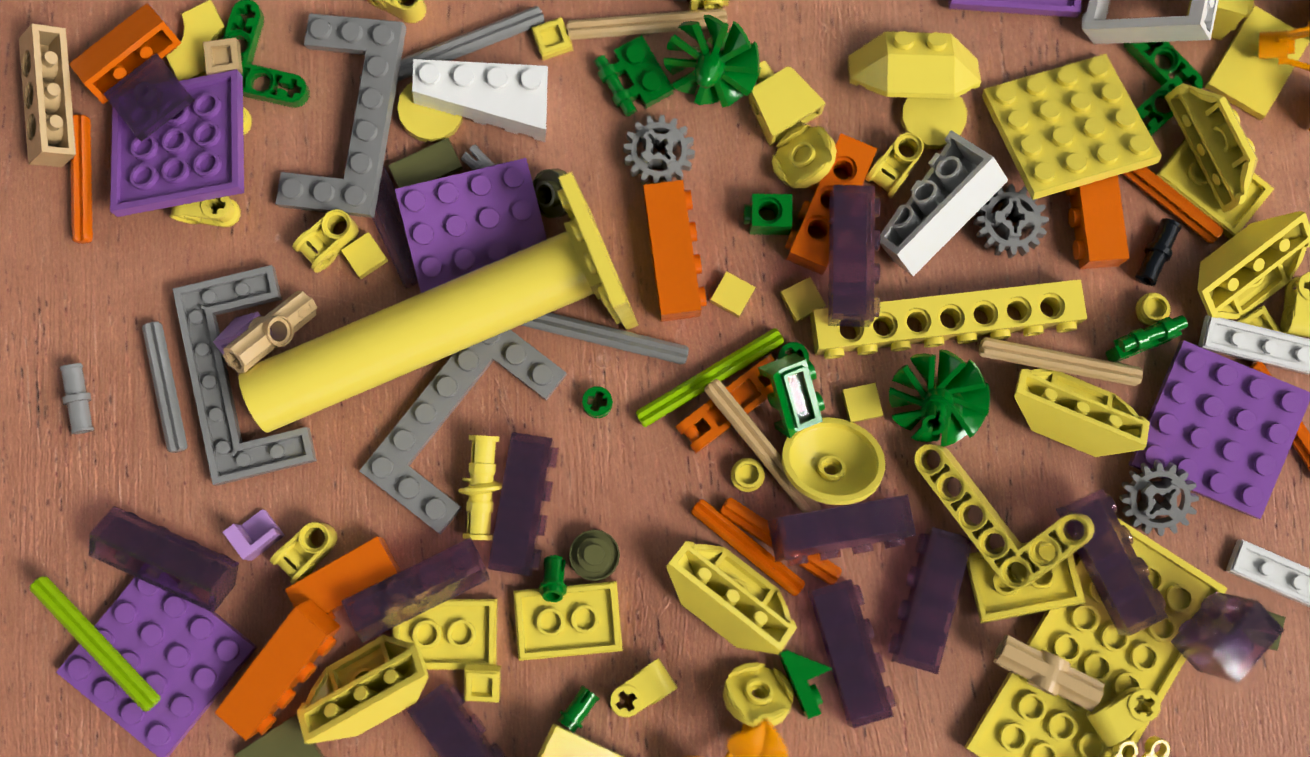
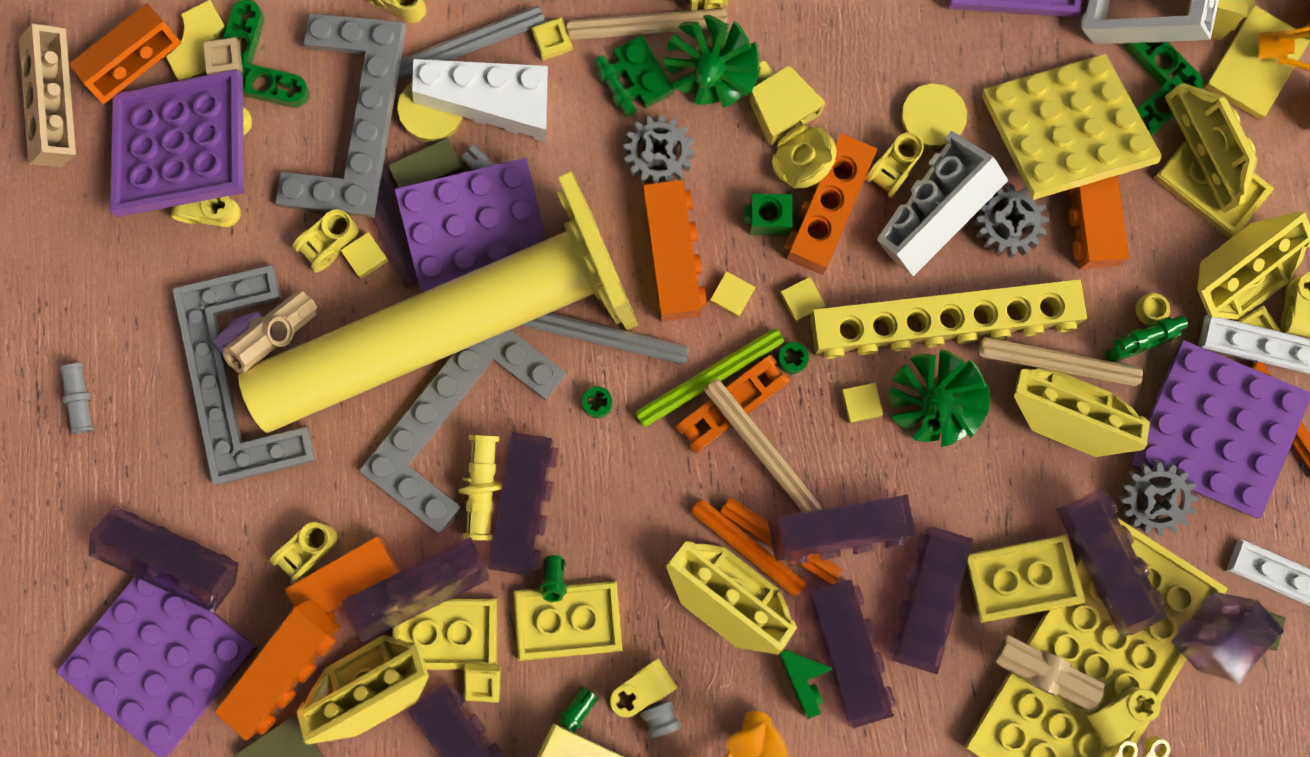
(81, 182): orange axle -> none
(95, 643): lime axle -> none
(148, 97): clear purple plate -> none
(164, 387): light grey axle -> none
(254, 535): lavender panel -> none
(546, 186): olive plate -> none
(594, 555): olive plate -> none
(660, 719): none -> light grey wheel
(747, 475): light yellow plate -> none
(767, 684): light yellow plate -> none
(793, 393): green window -> none
(836, 449): light yellow dish -> none
(853, 256): clear purple brick -> none
(915, 66): light yellow wedge -> none
(993, 523): light yellow beam -> none
(1158, 252): black pin -> none
(1176, 204): orange axle -> none

